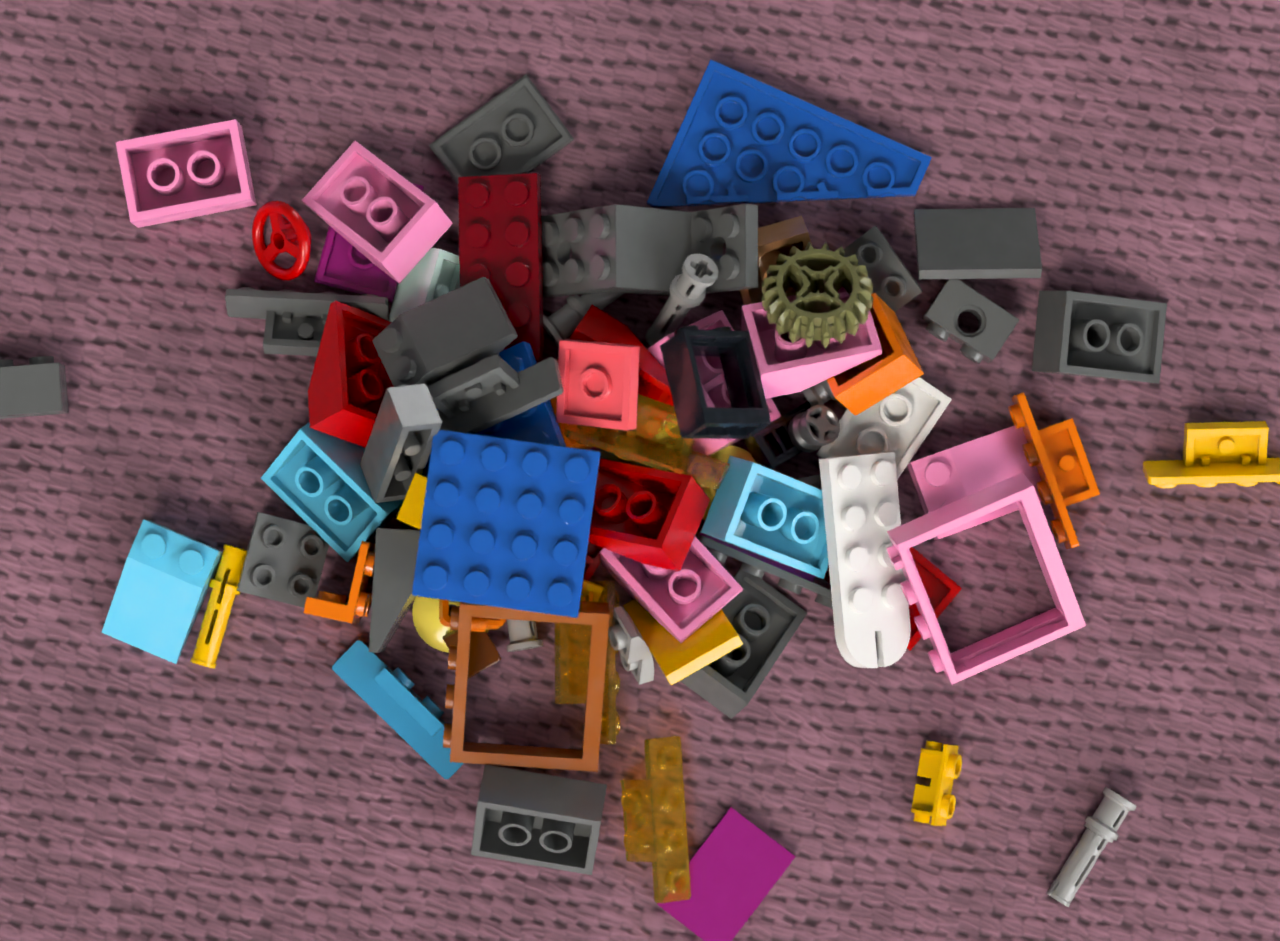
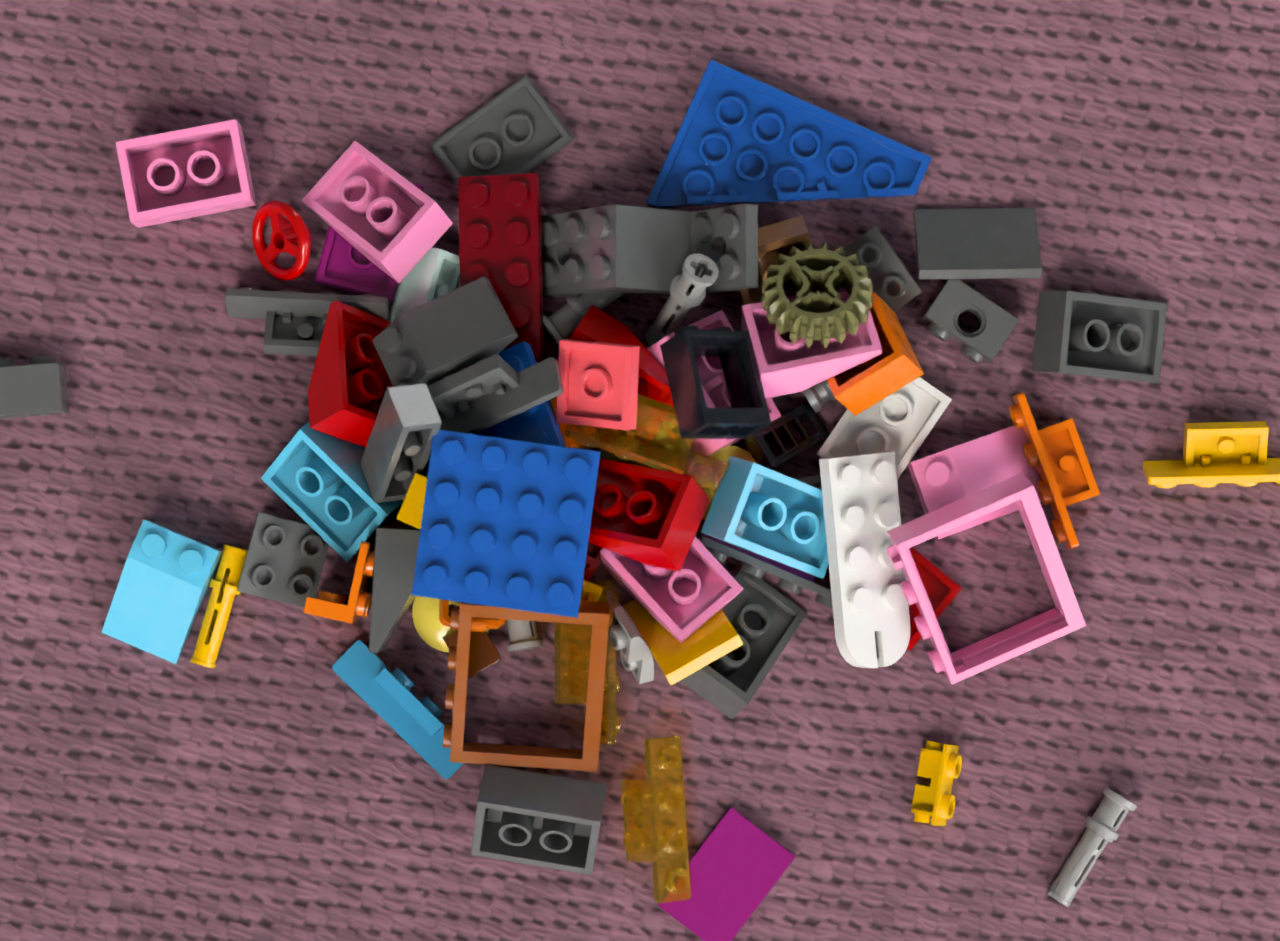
(815, 420): flat silver wheel -> none

